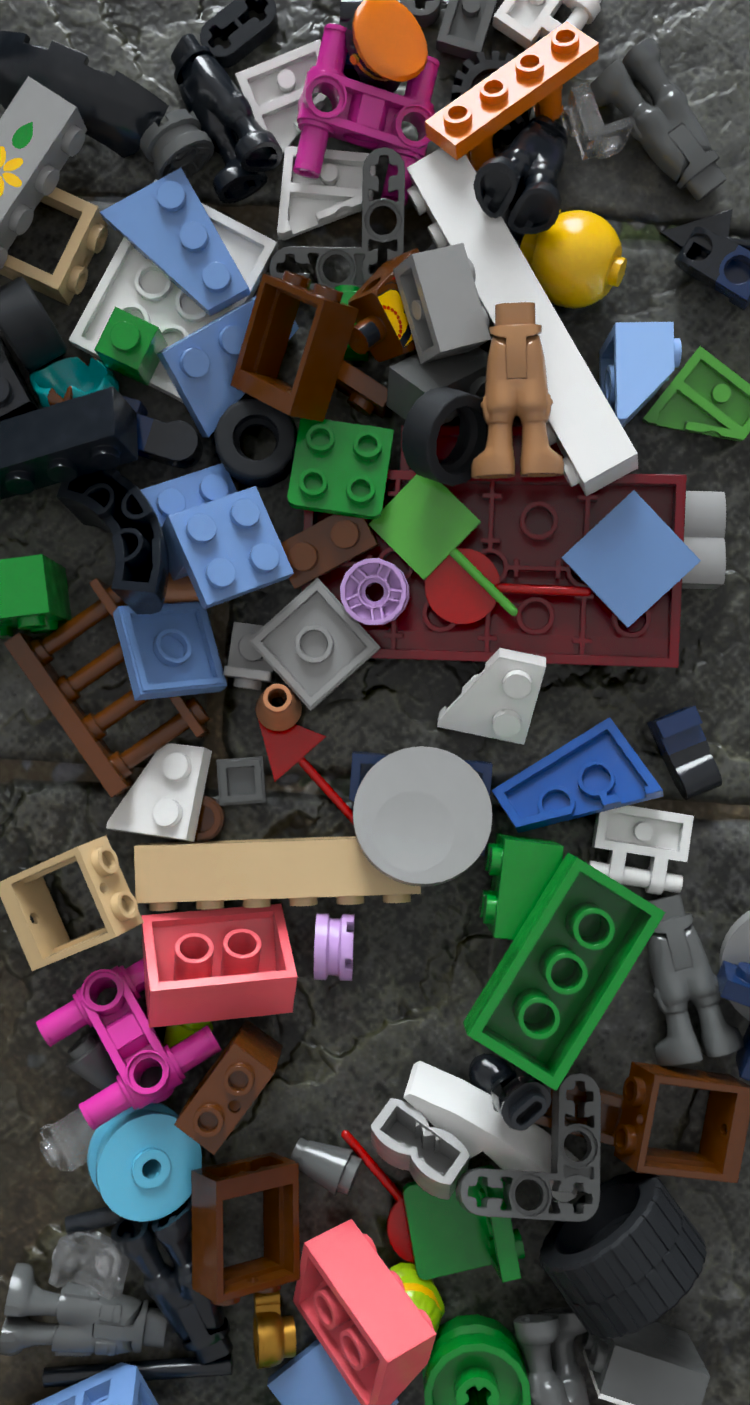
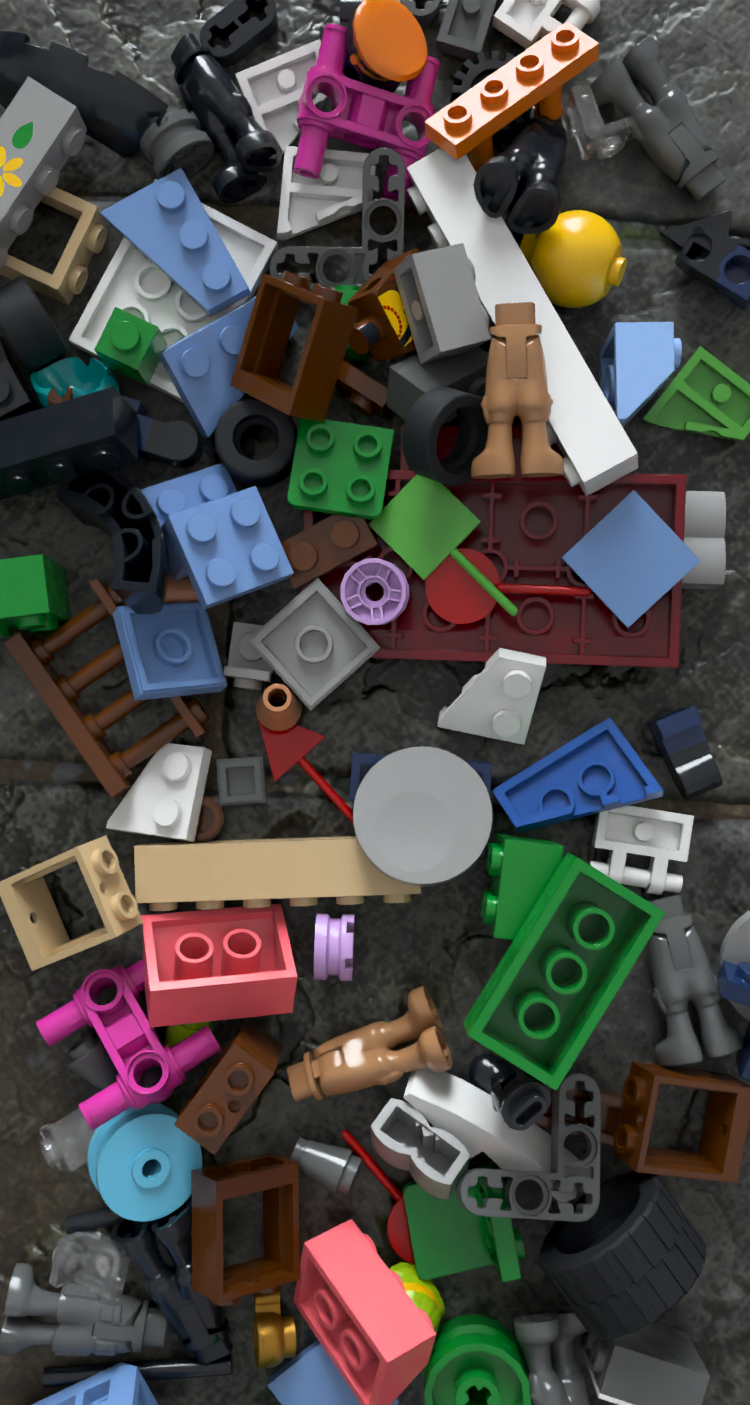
(366, 1054): none -> medium nougat piece

